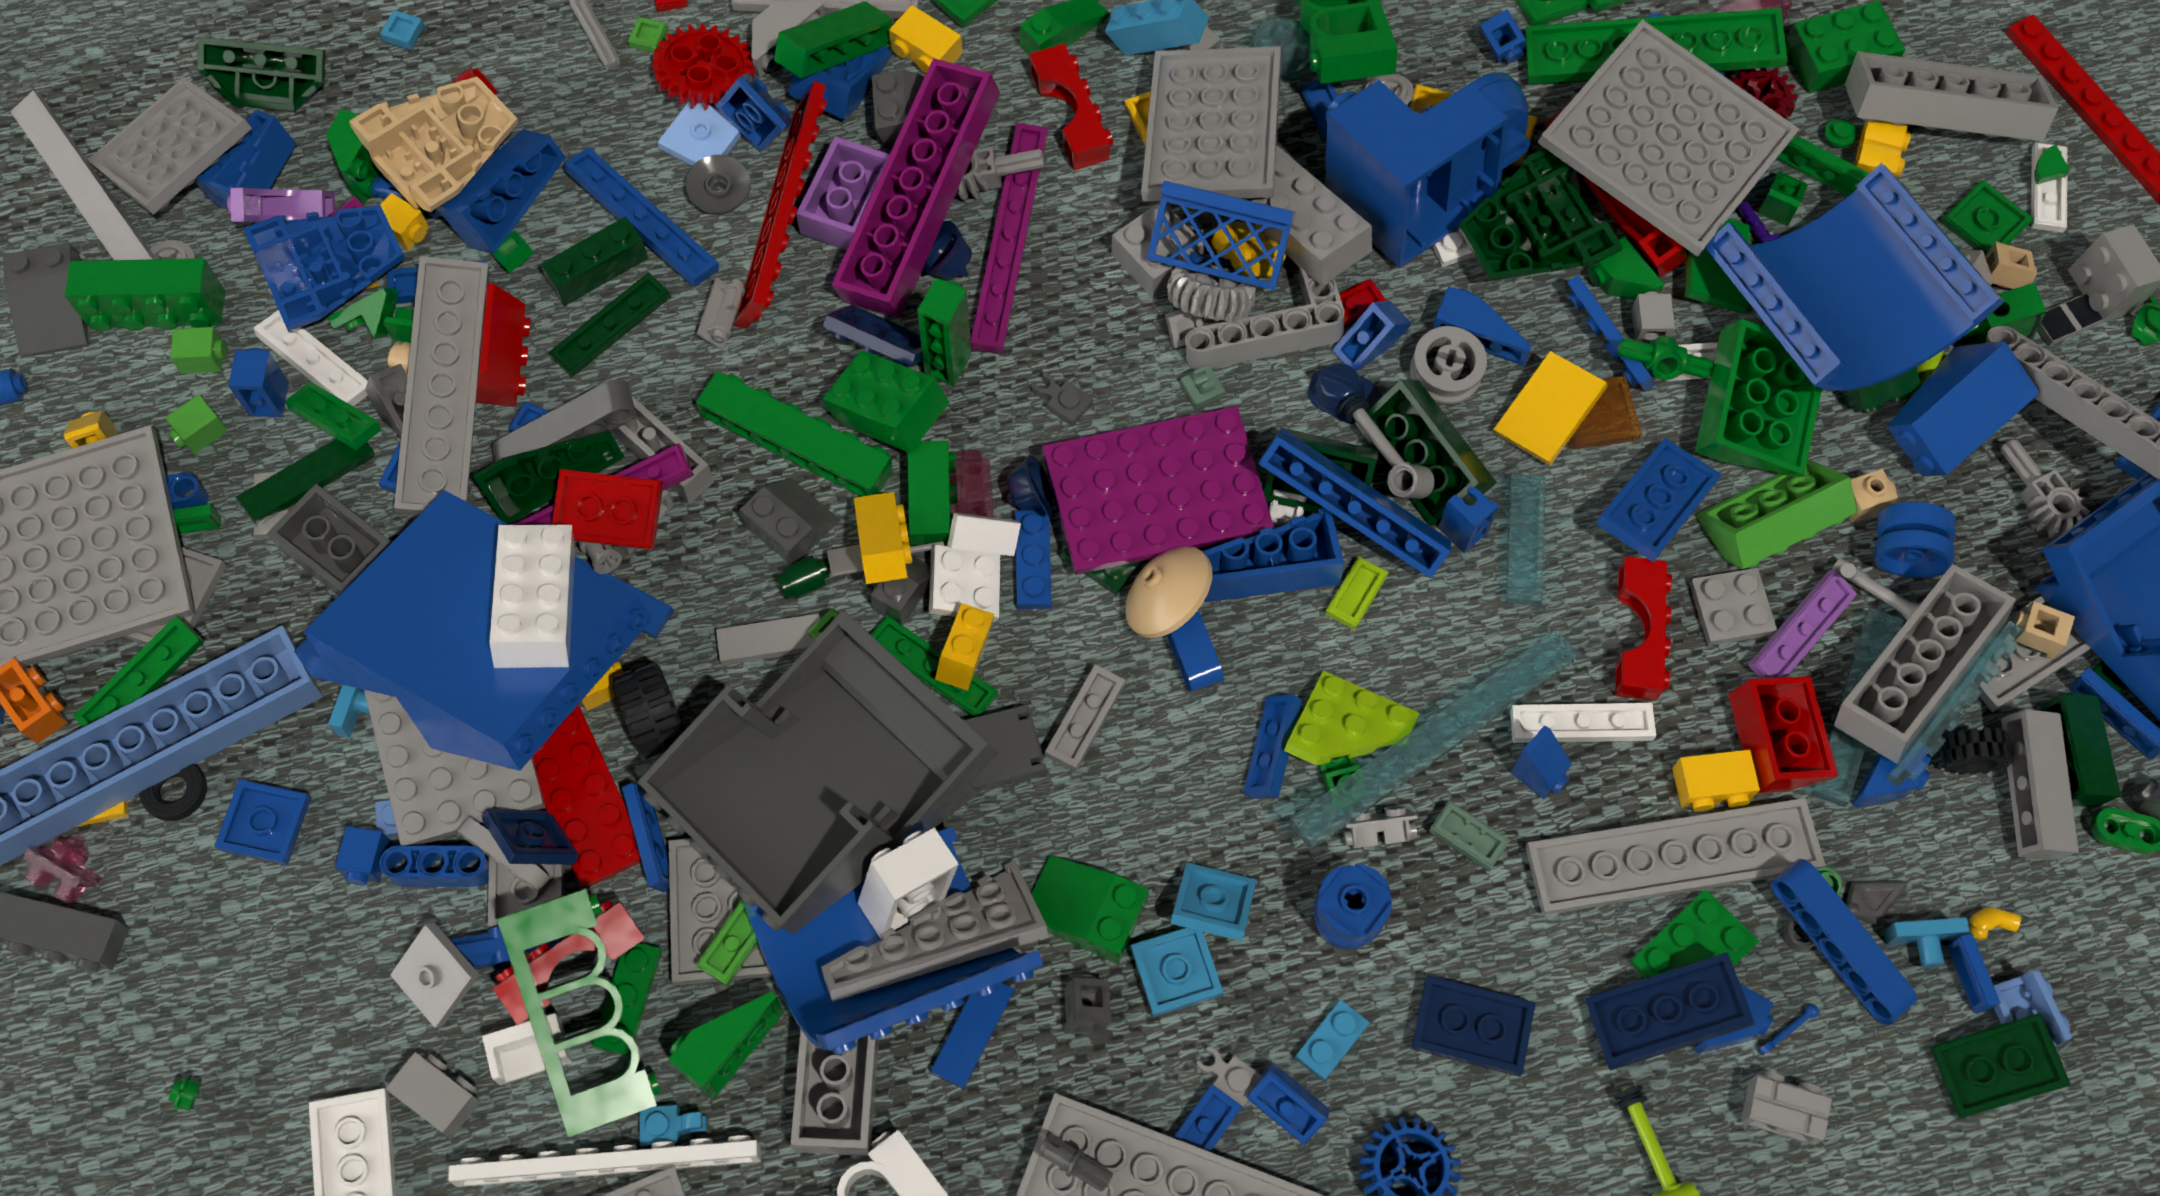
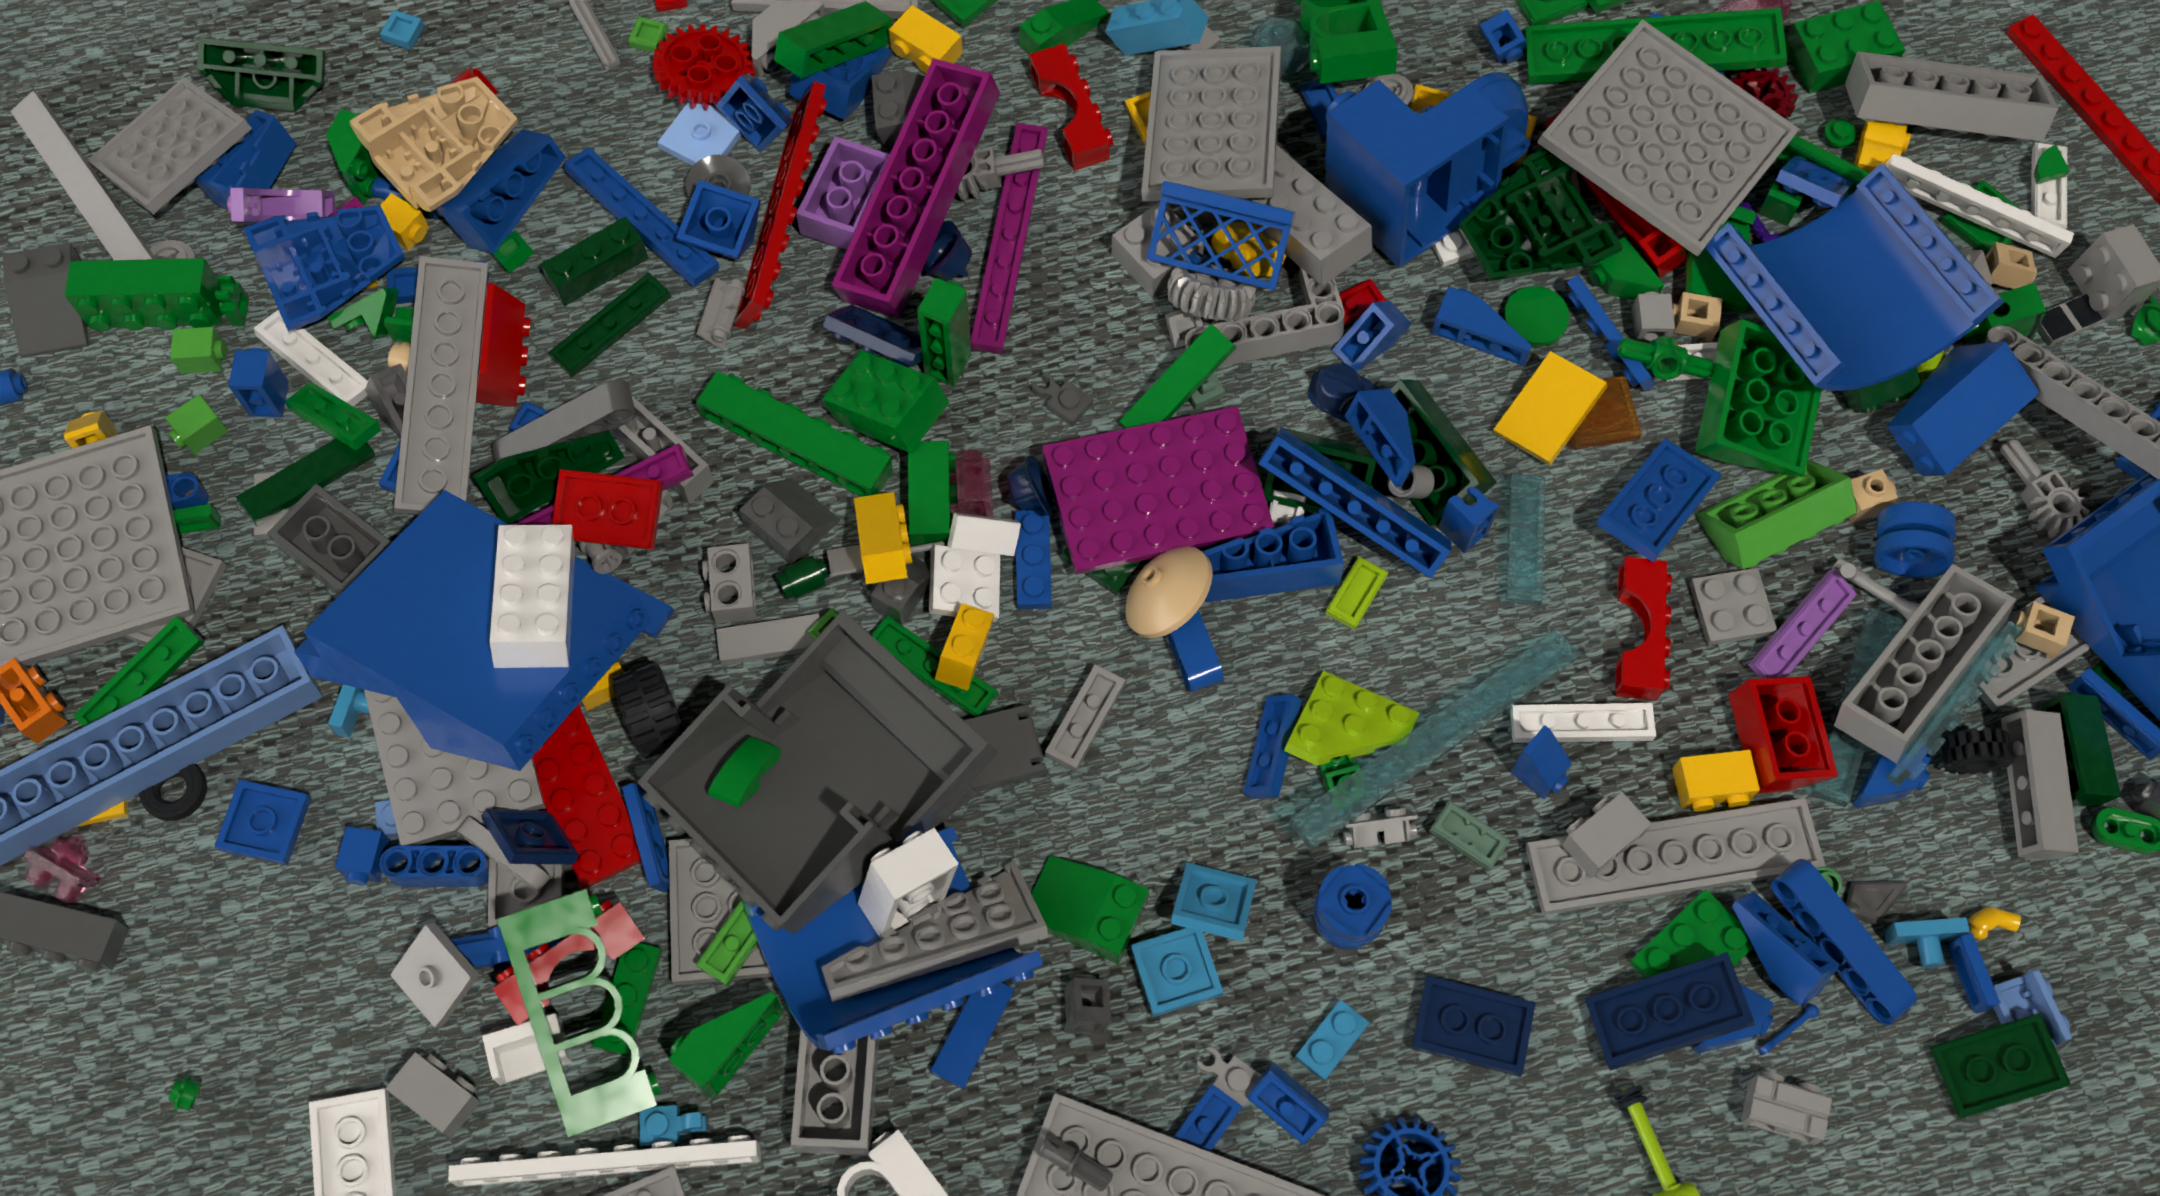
(232, 300): none -> green plate
(720, 220): none -> blue slope
(734, 583): none -> light grey brick
(742, 772): none -> green slope
(1181, 379): none -> green tile
(1384, 430): none -> blue slope
(1453, 348): light grey wheel -> none
(1537, 315): none -> green tile
(1606, 834): none -> light grey brick
(1697, 315): none -> tan brick
(1743, 215): none -> green tile
(1786, 953): none -> blue slope
(1815, 181): none -> blue plate
(1980, 207): none -> white plate

